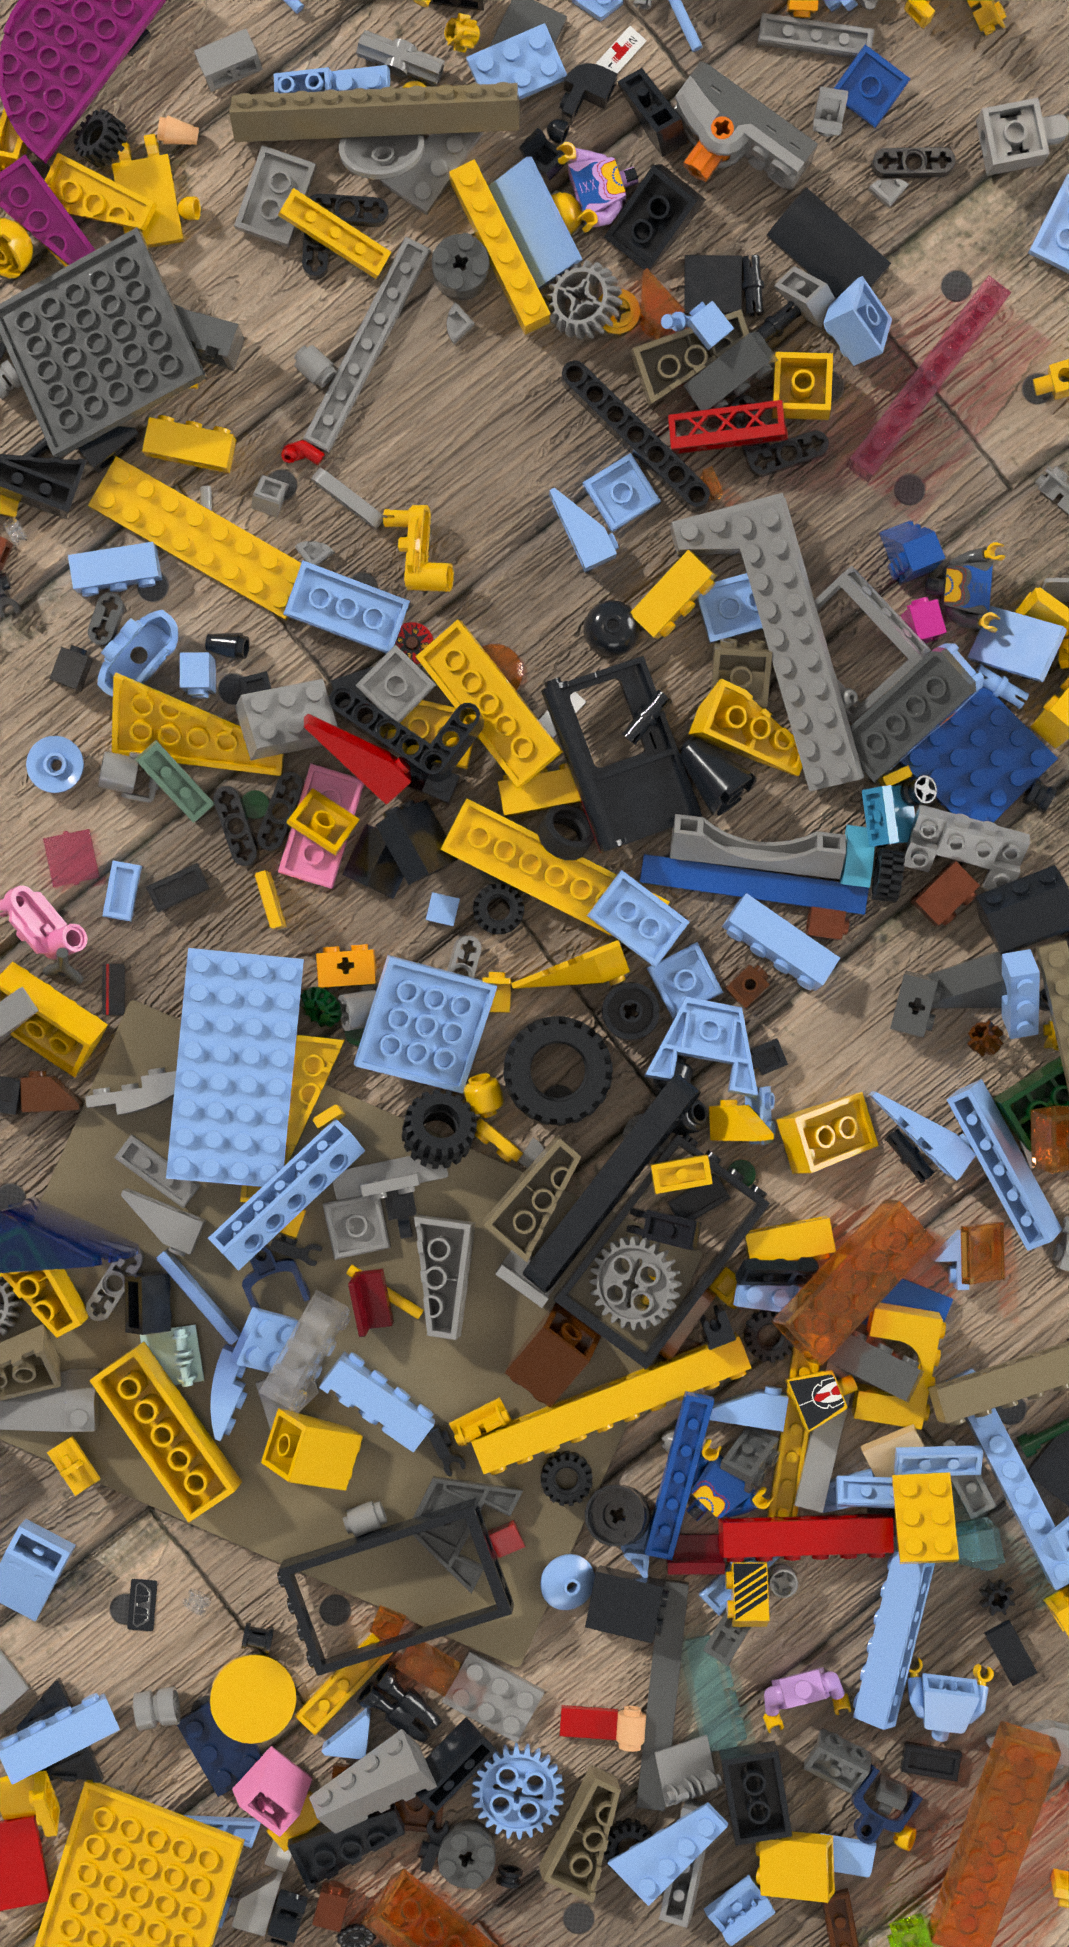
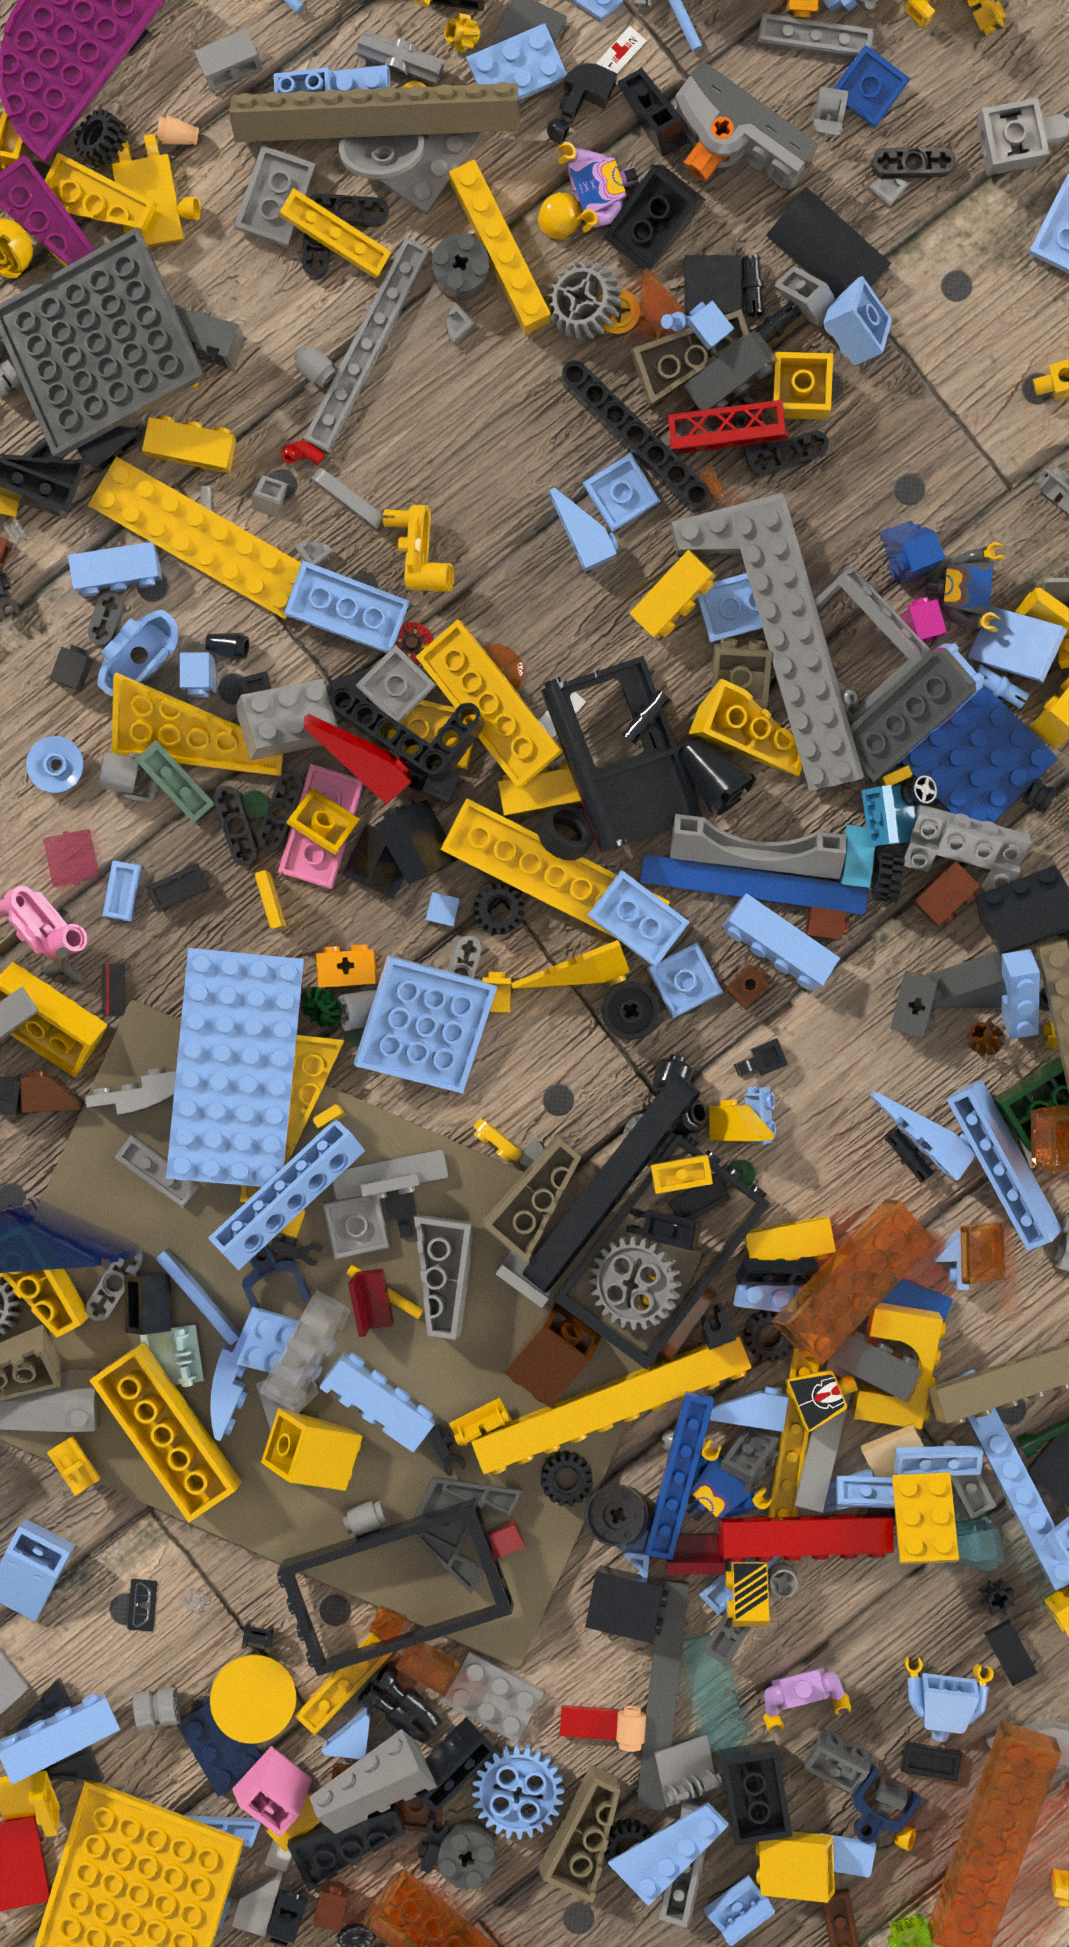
(170, 1224): light grey slope -> none
(438, 1108): black tyre -> none
(484, 1095): yellow head -> none
(509, 1876): black bush -> none
(535, 222): light blue tile -> none
(543, 153): black bracket -> none
(552, 1109): black tyre -> none
(559, 1574): light blue dish -> none
(611, 629): black cylinder -> none
(708, 1033): light blue wing -> none
(725, 1287): yellow slope -> none
(827, 1133): yellow slope -> none
(892, 1642): light blue brick -> none
(928, 378): clear pink brick -> none

